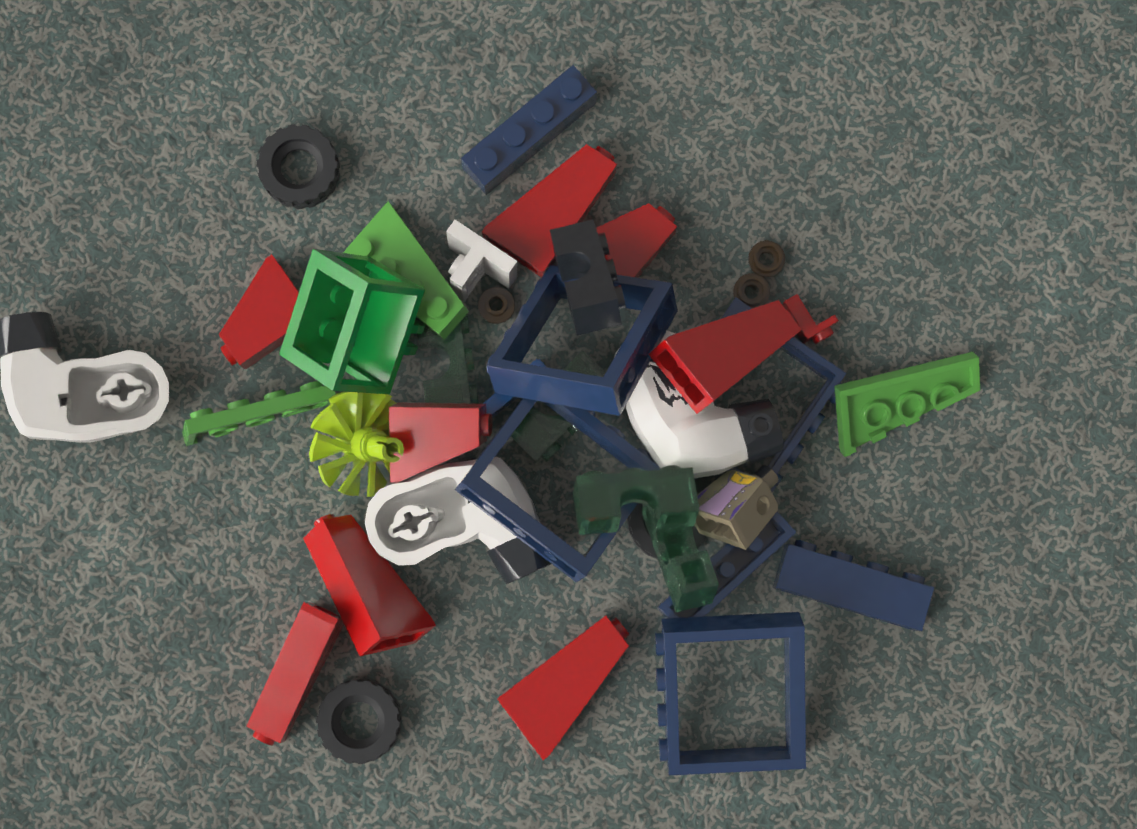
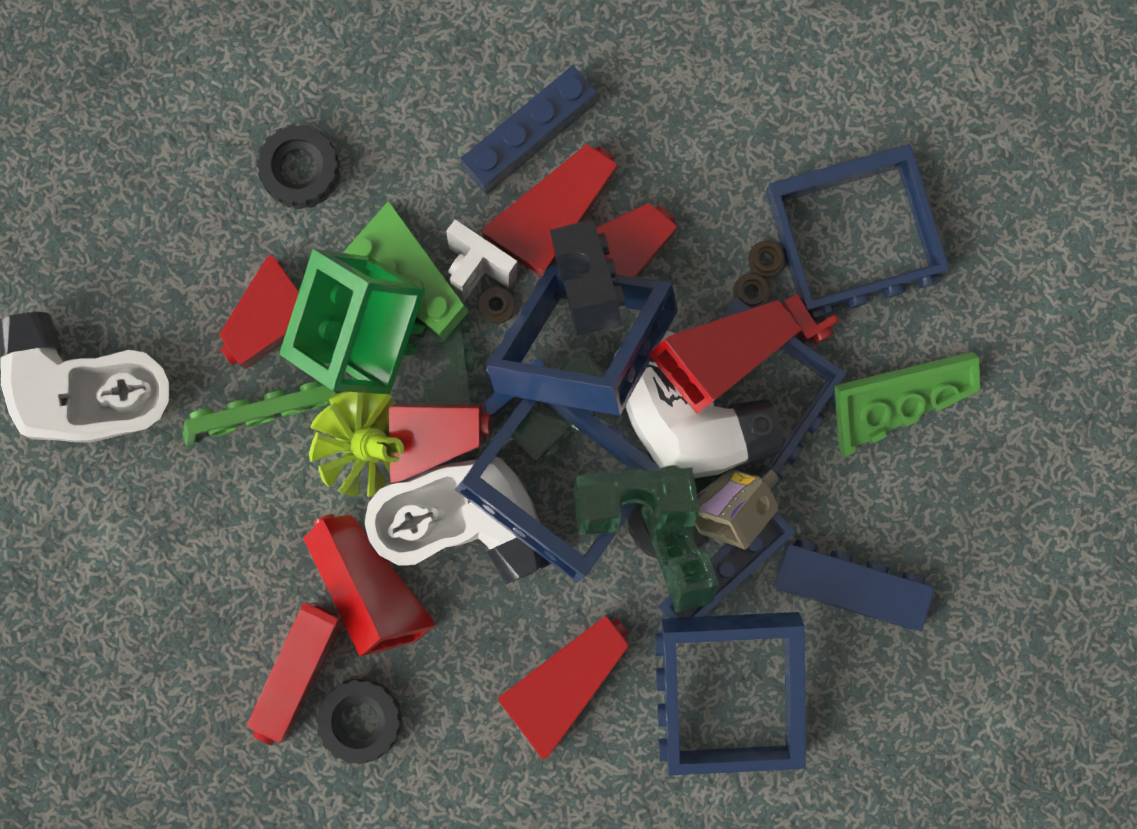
(897, 158): none -> dark blue window

